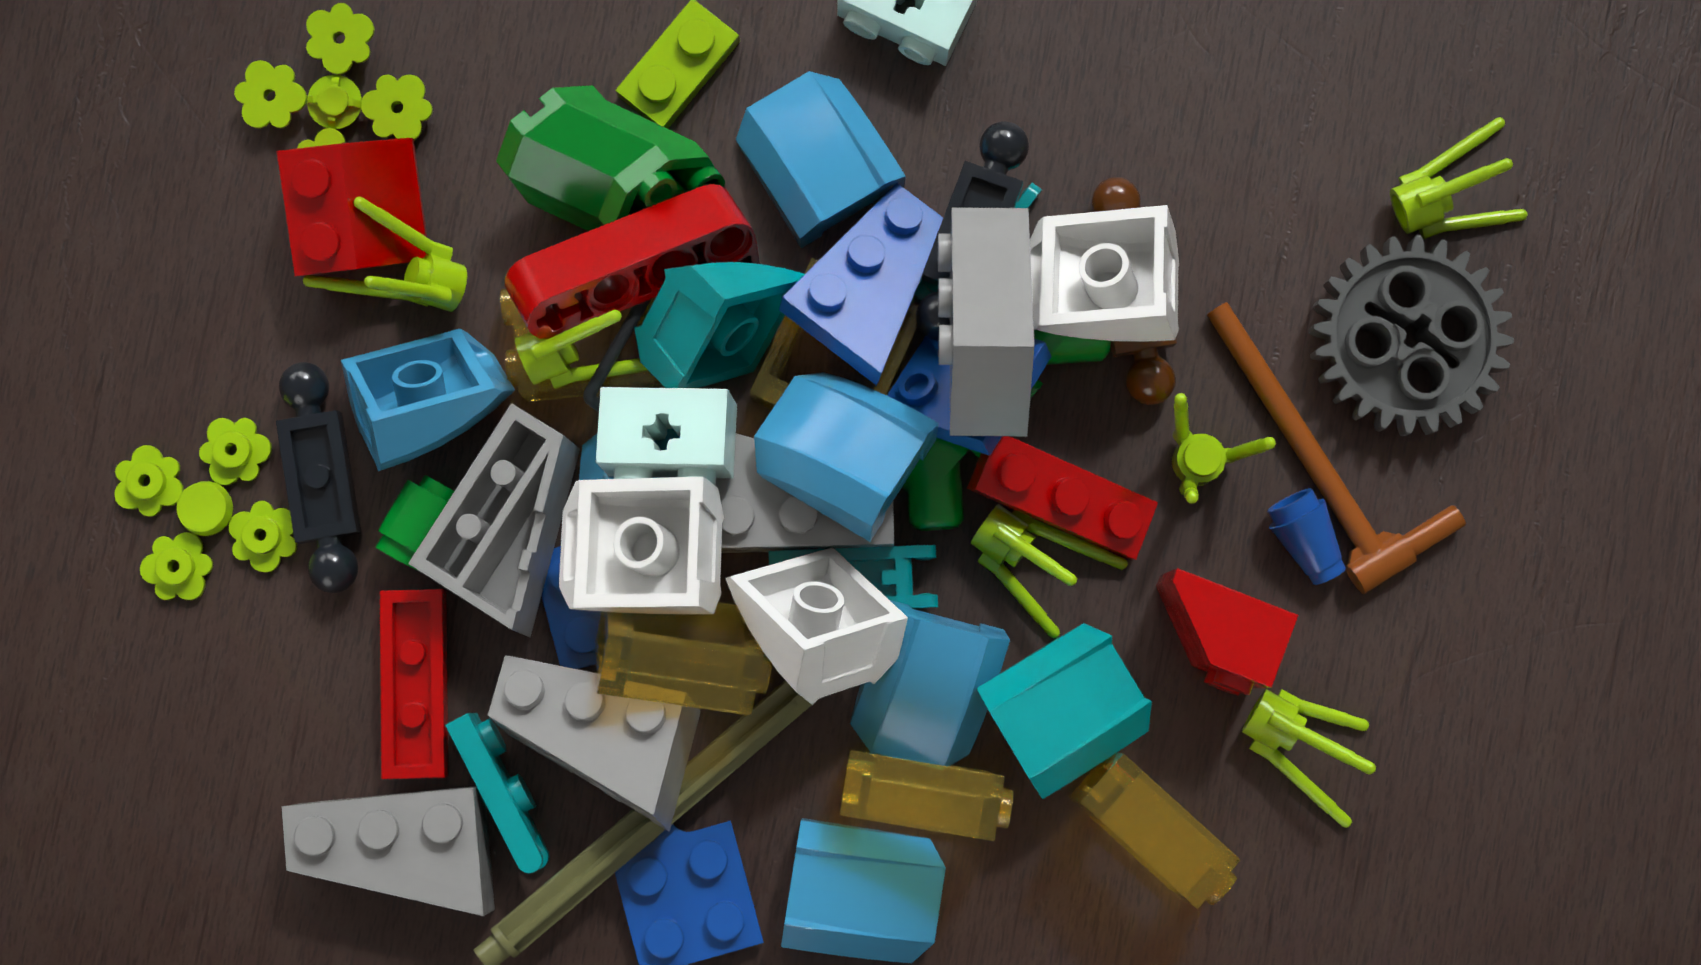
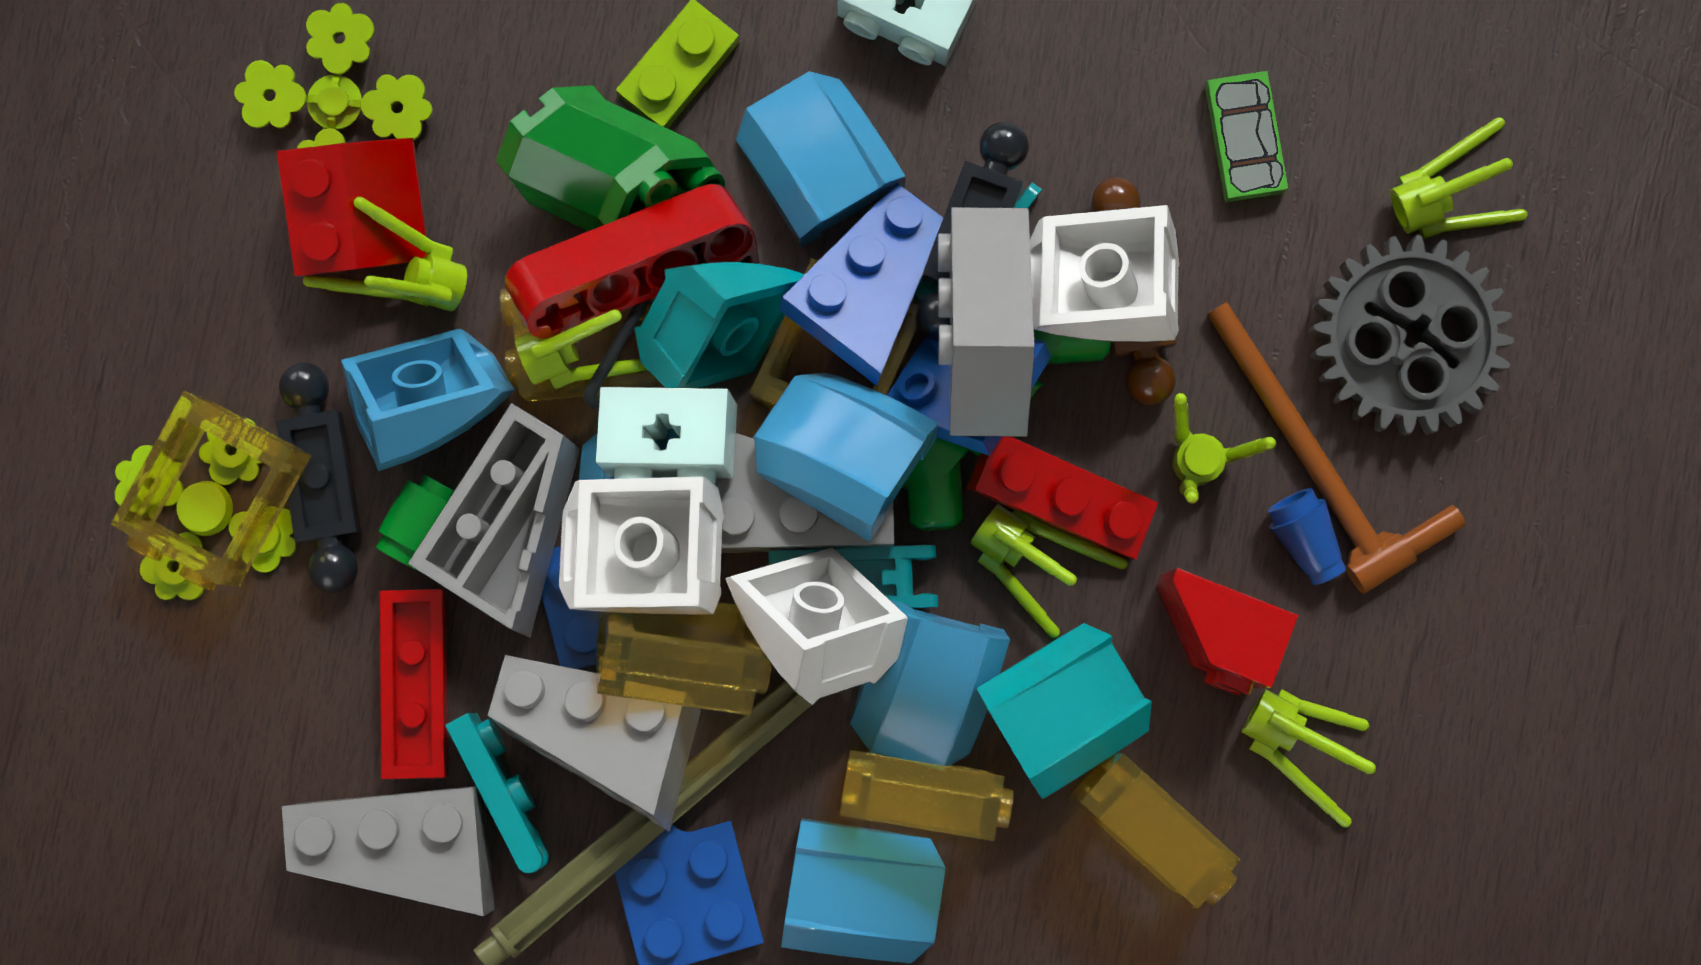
(164, 467): none -> clear yellow window
(1246, 136): none -> tile

